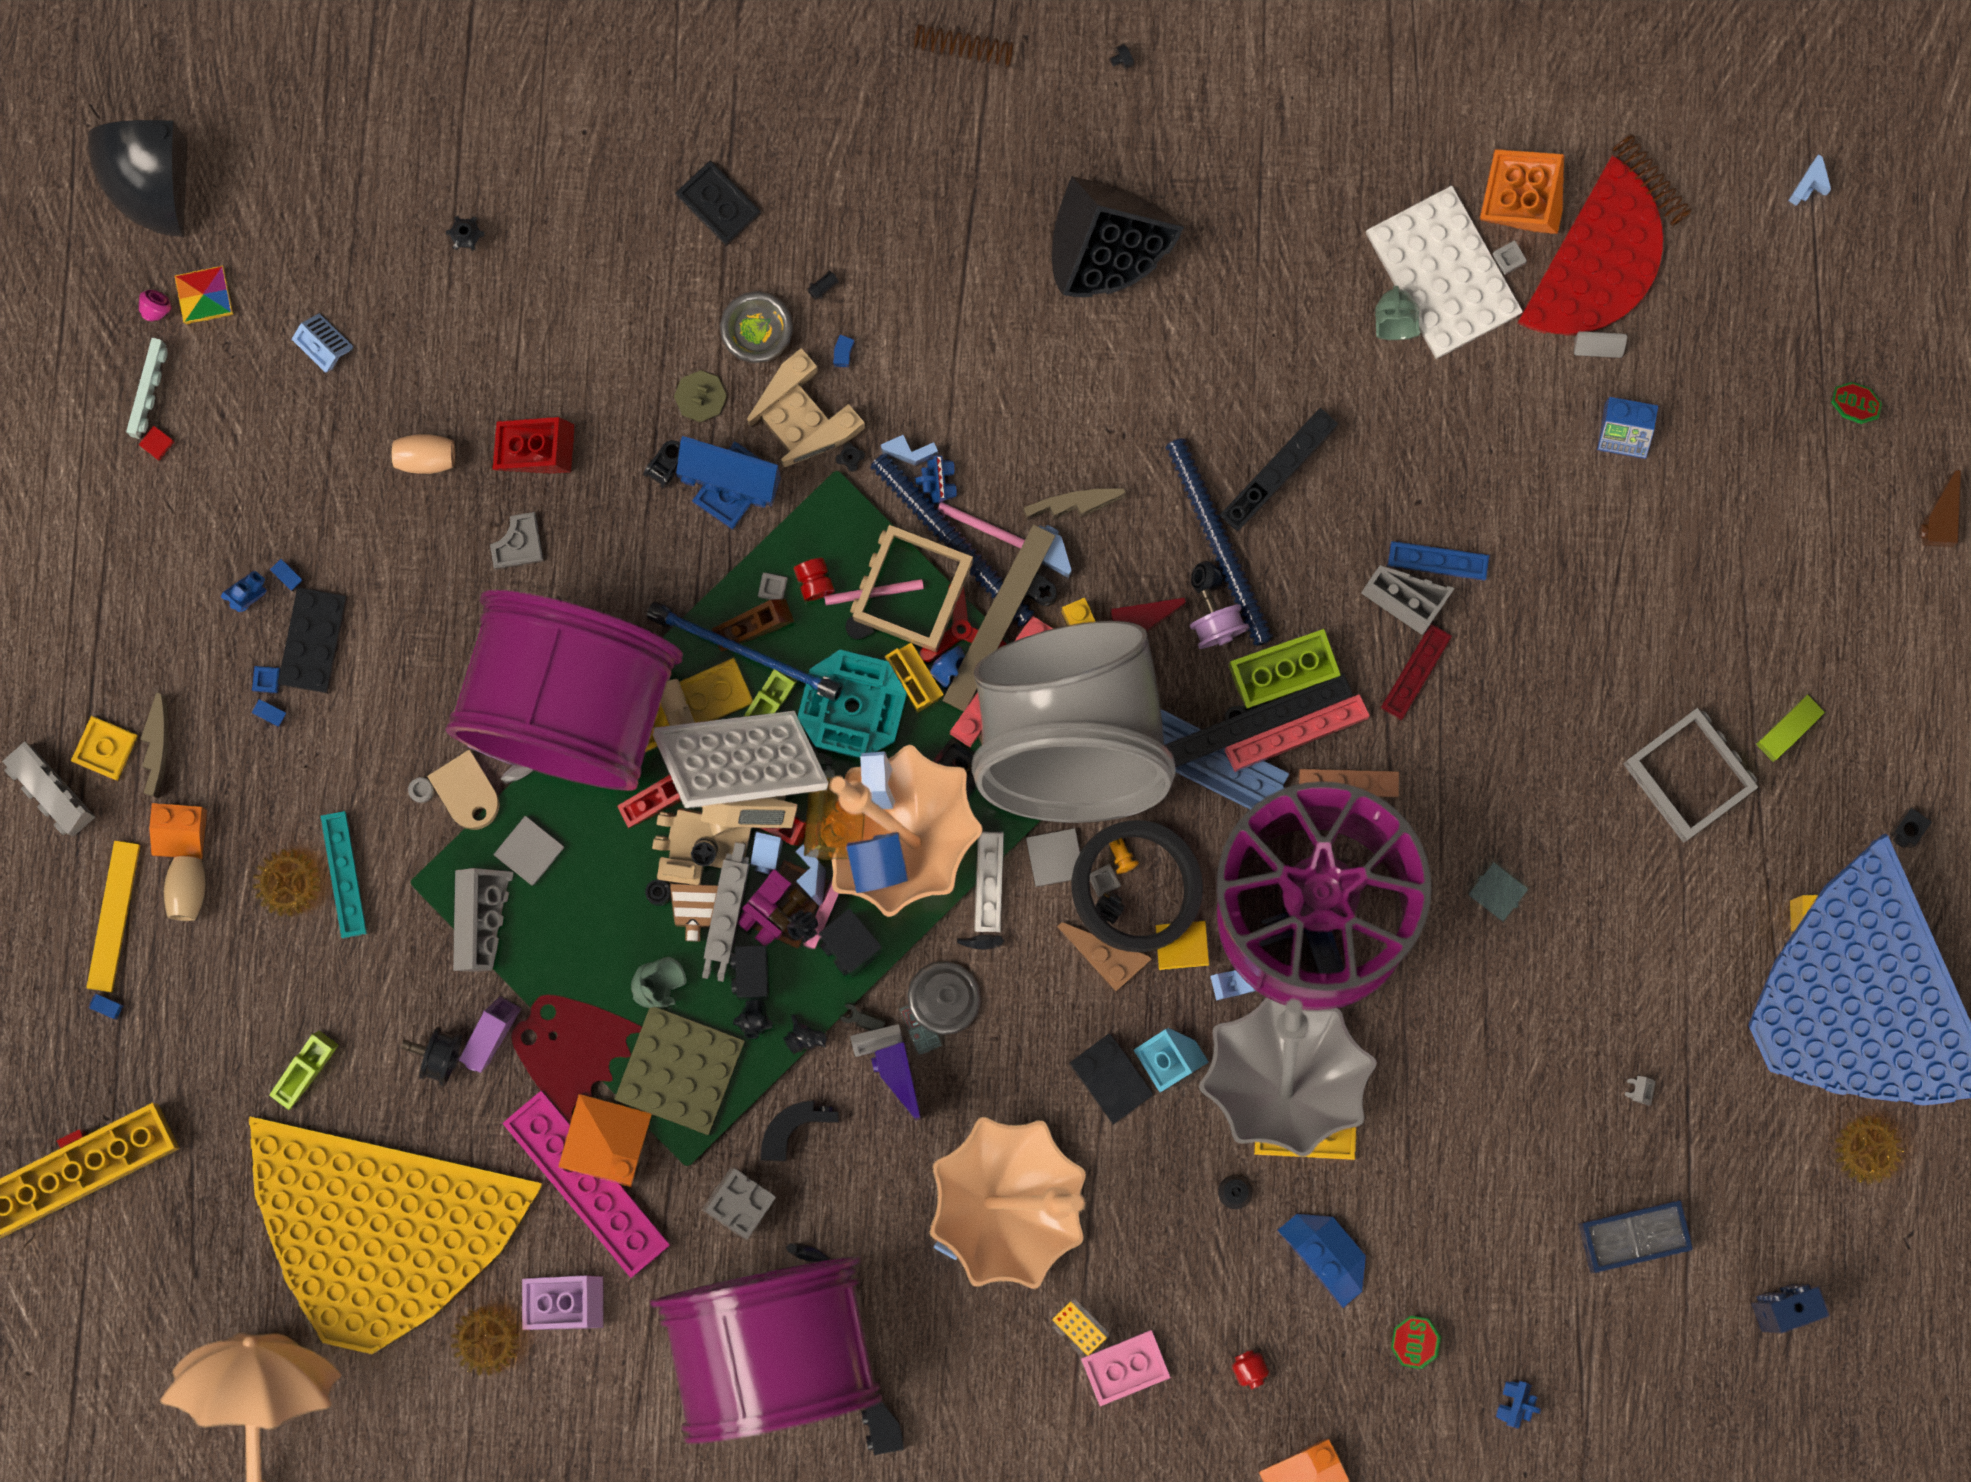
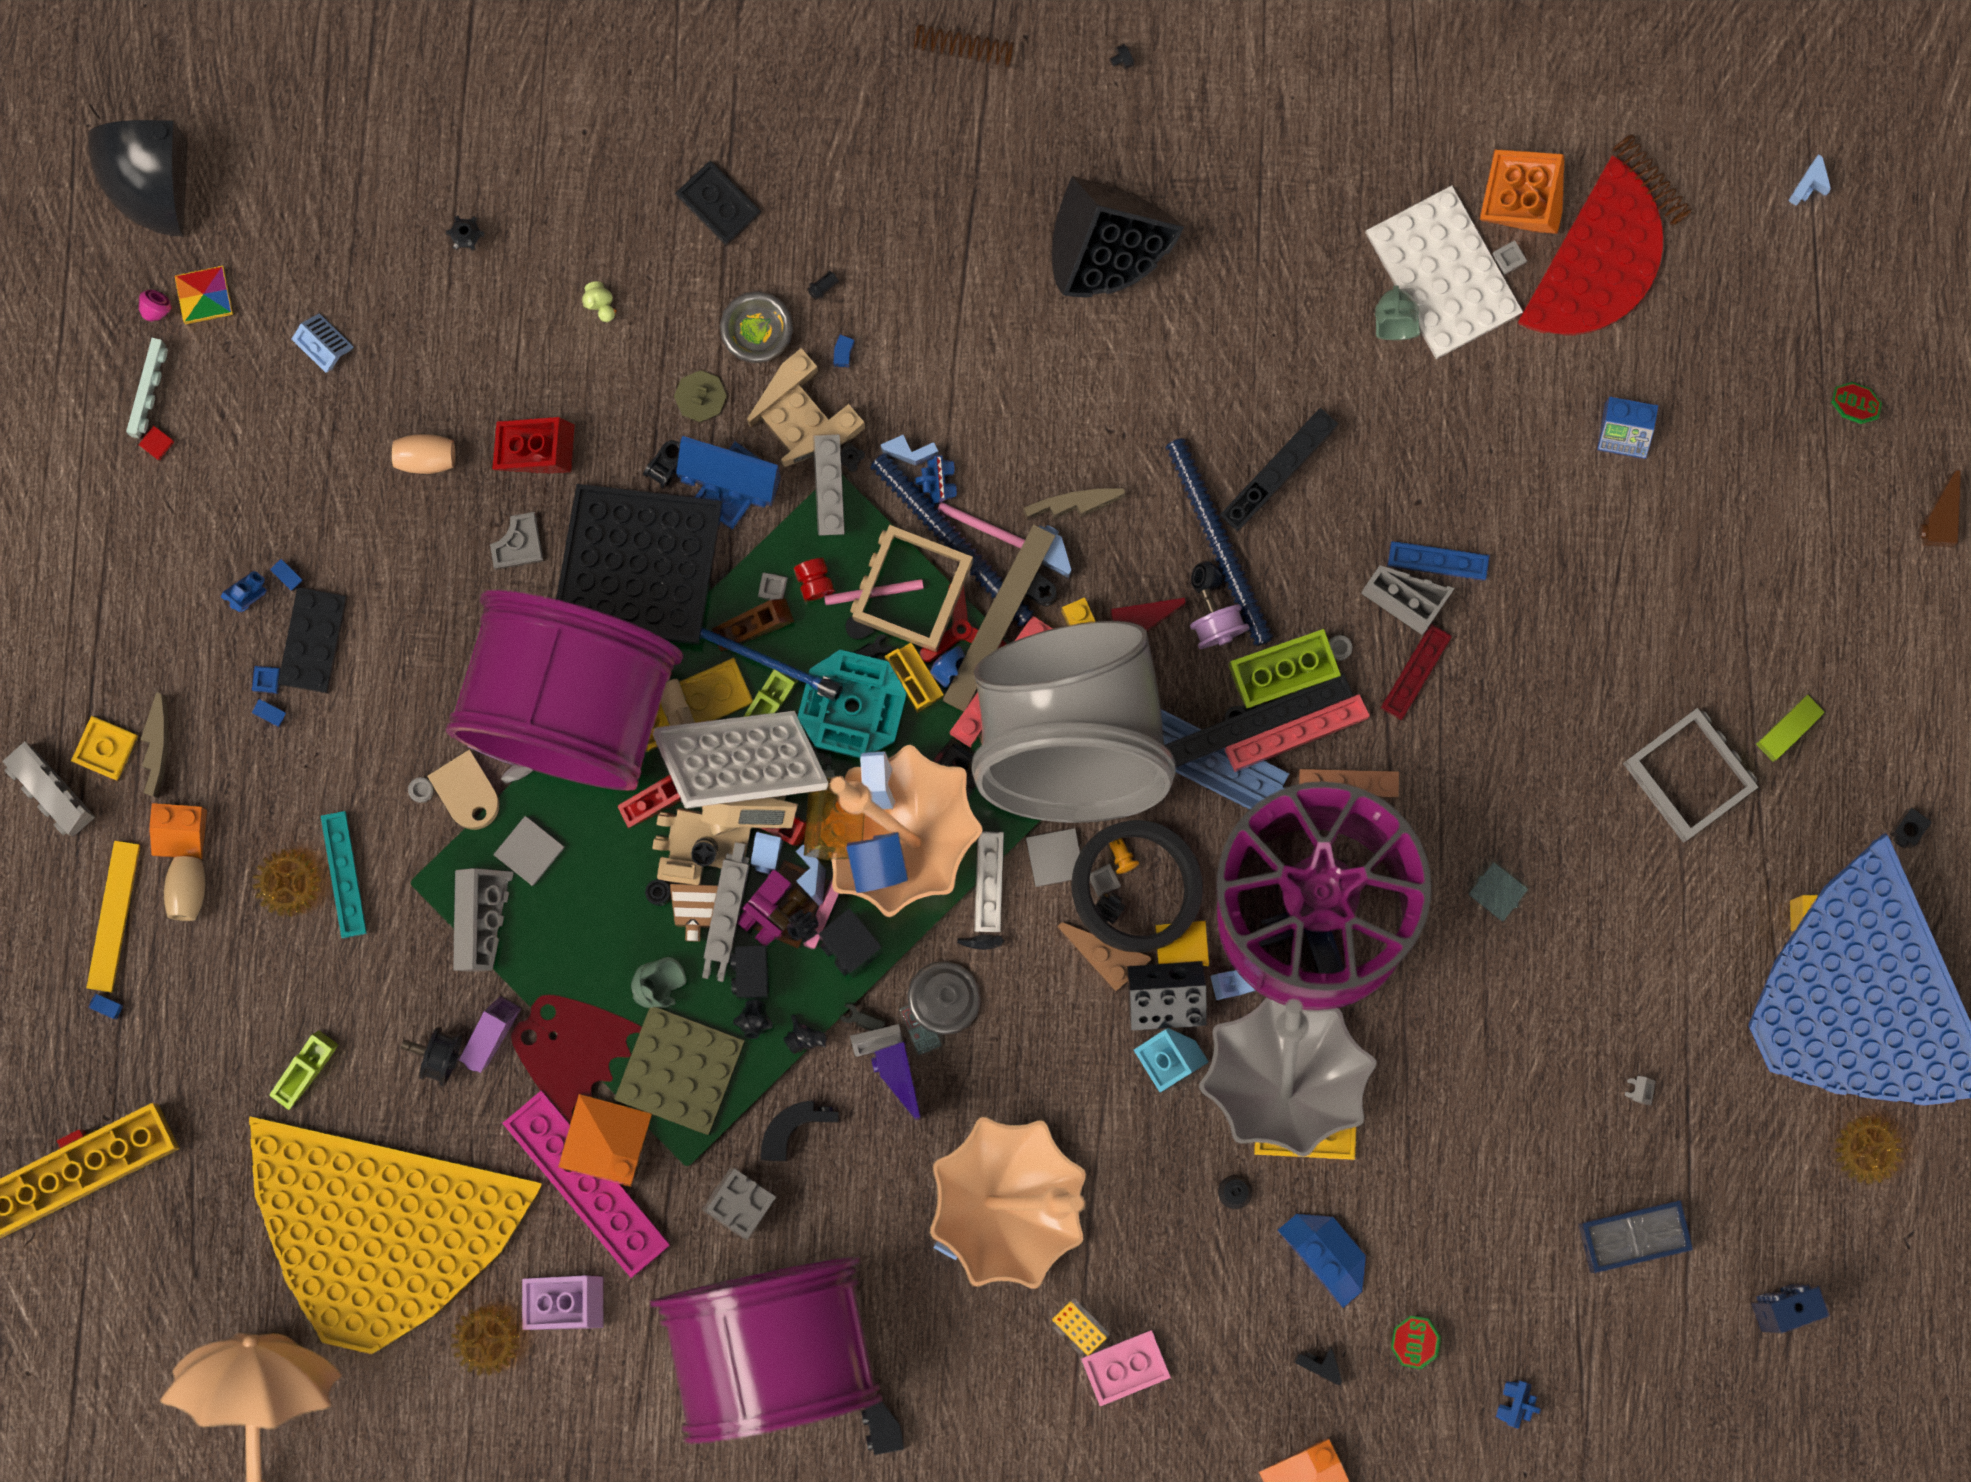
(599, 298): none -> yellowish green animal
(641, 558): none -> black plate
(806, 1252): black bar -> none
(828, 484): none -> light grey brick
(872, 650): none -> black bar
(1110, 1078): black slope -> none
(1166, 995): none -> black piece
(1250, 1369): red head -> none
(1327, 1368): none -> black slope
(1341, 647): none -> light grey tile
(1599, 344): light grey slope -> none

